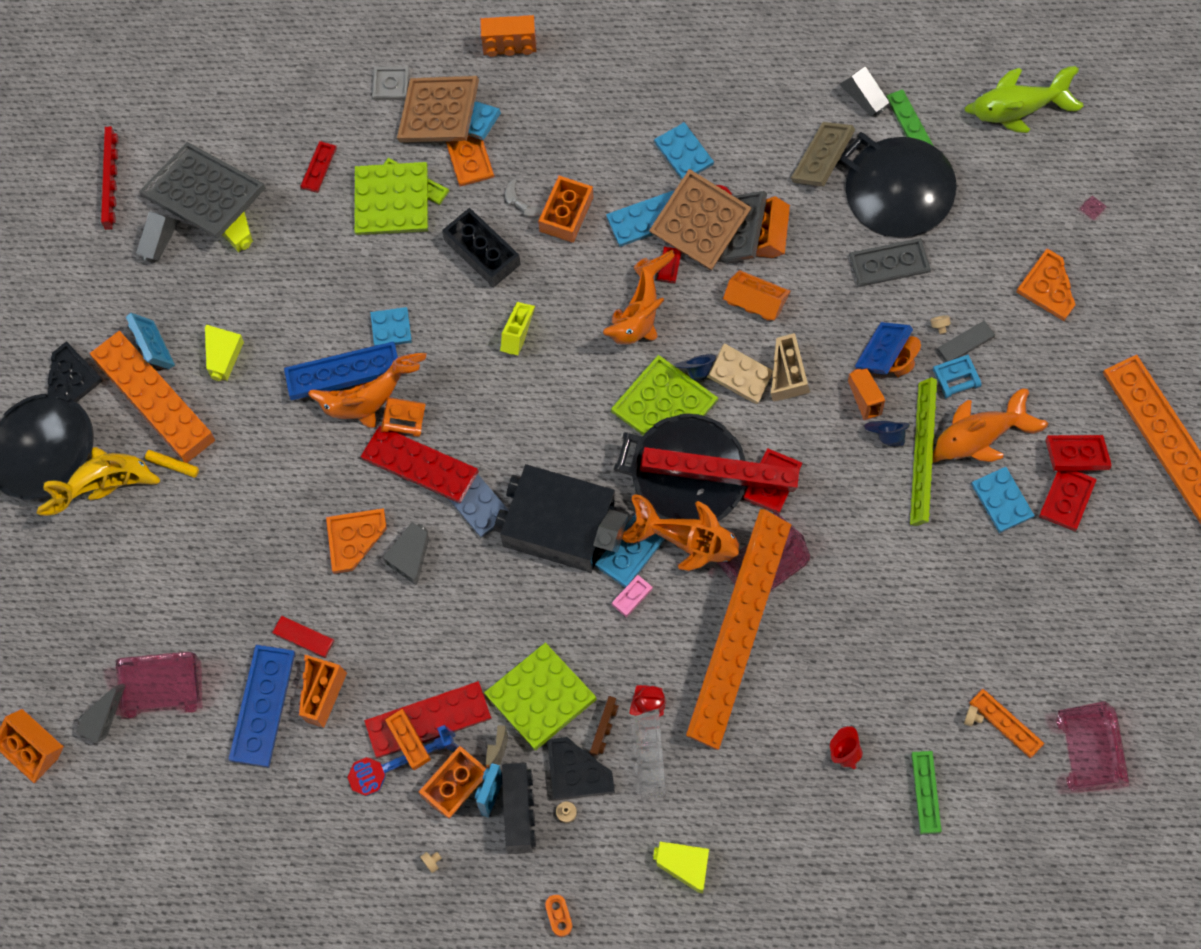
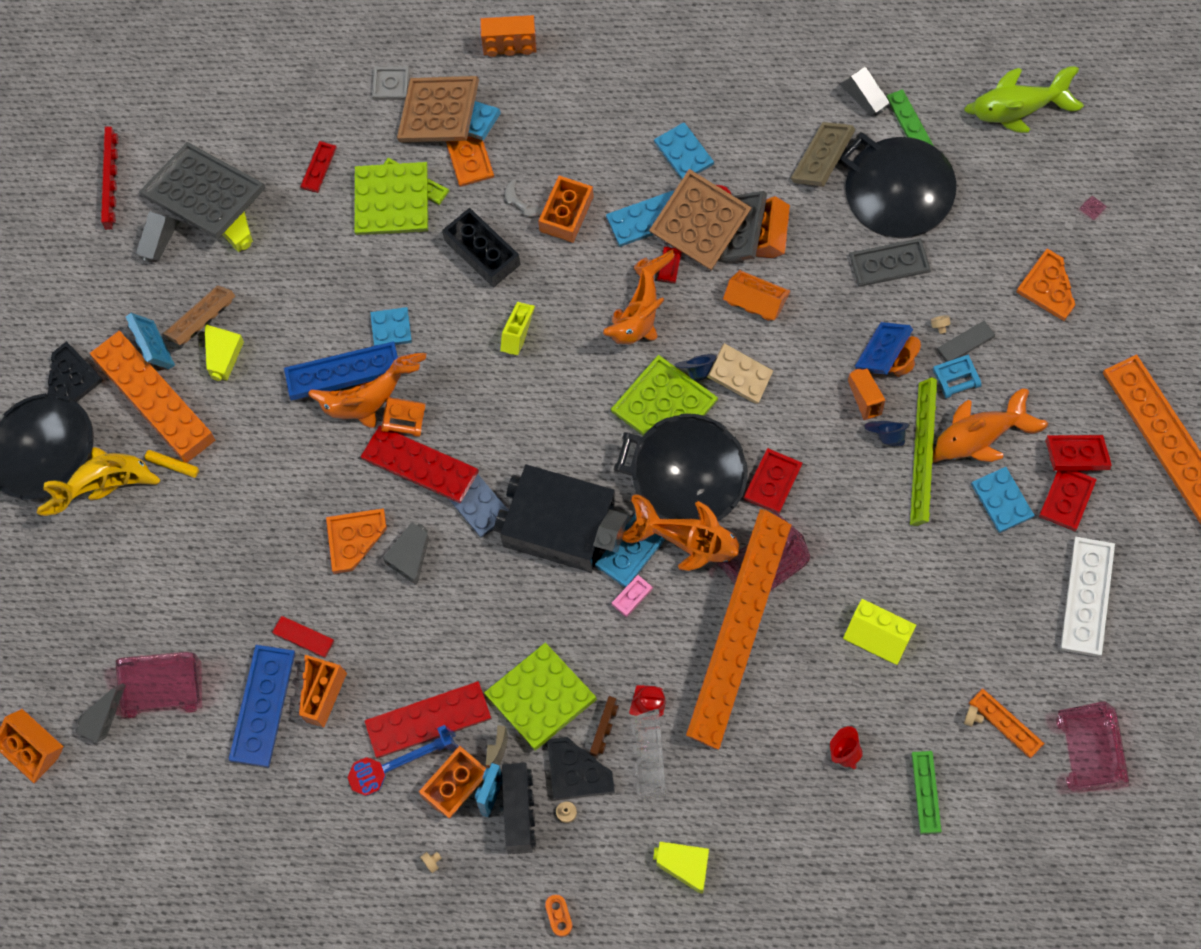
(199, 314): none -> medium nougat plate
(408, 739): orange plate -> none
(719, 469): red brick -> none
(788, 372): tan wedge -> none
(879, 631): none -> neon yellow slope
(1087, 597): none -> white plate

